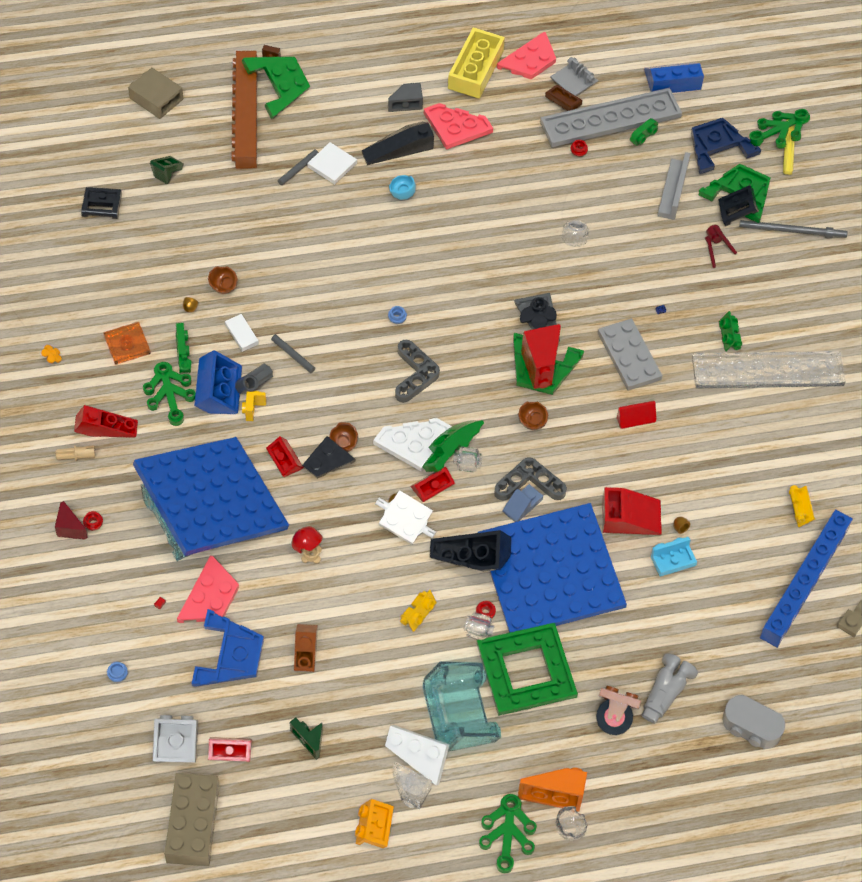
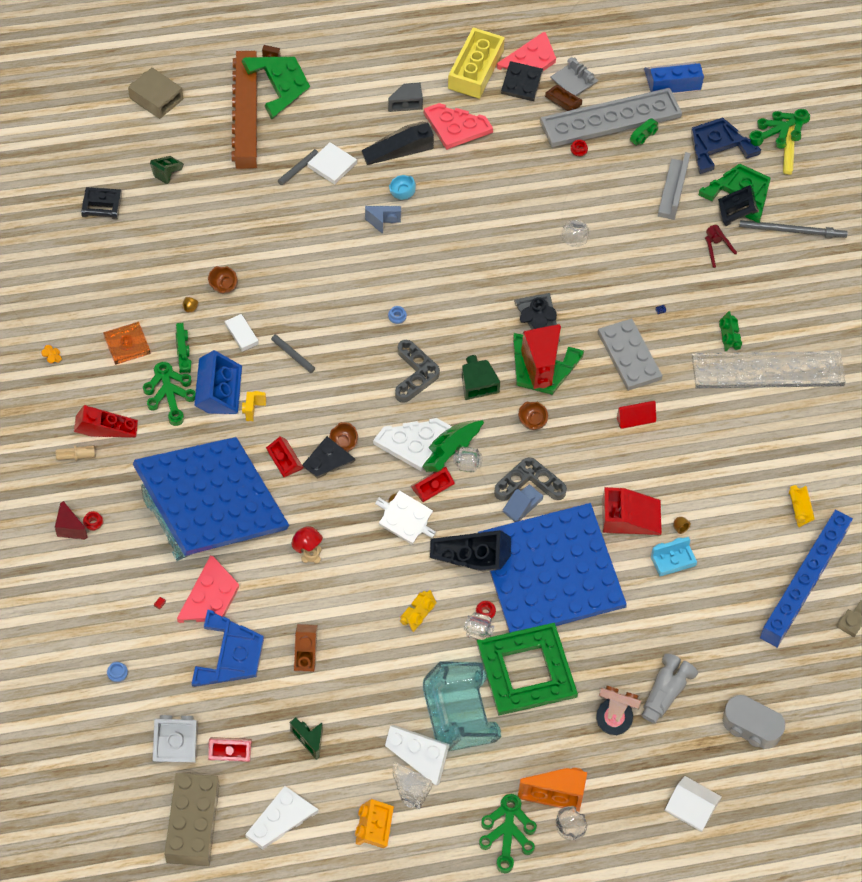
(254, 379): dark grey piece -> none
(282, 815): none -> white wing
(382, 214): none -> sand blue slope
(479, 378): none -> dark green torso
(522, 81): none -> black plate
(692, 803): none -> white slope

